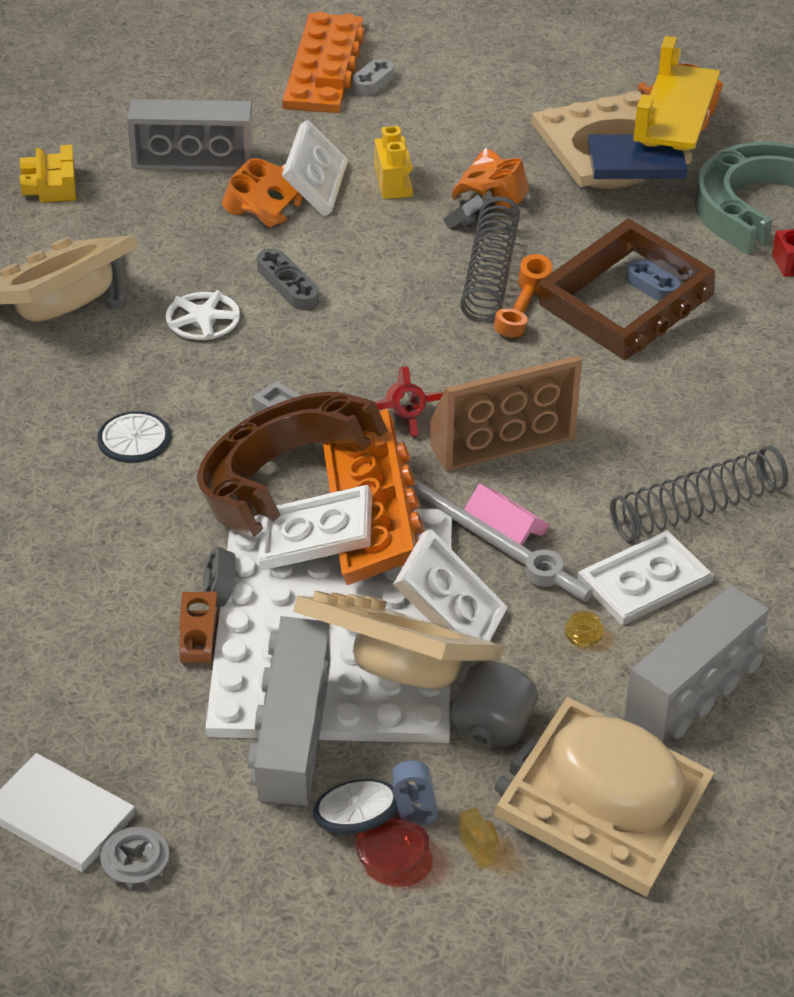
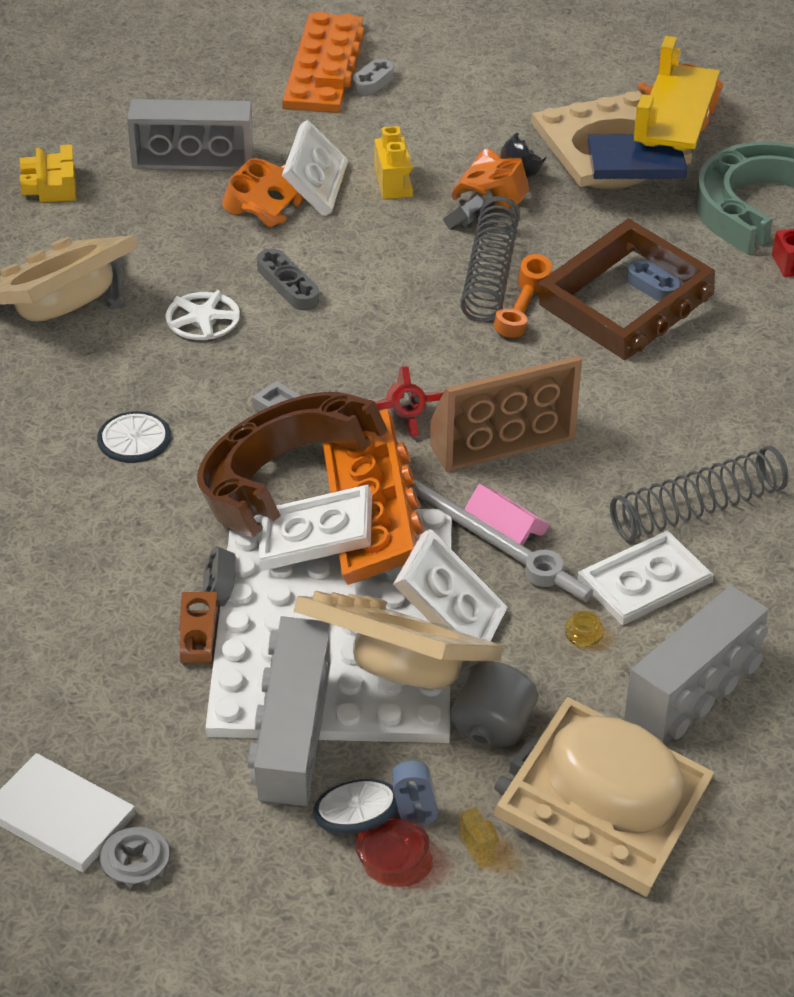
(518, 149): none -> black hair

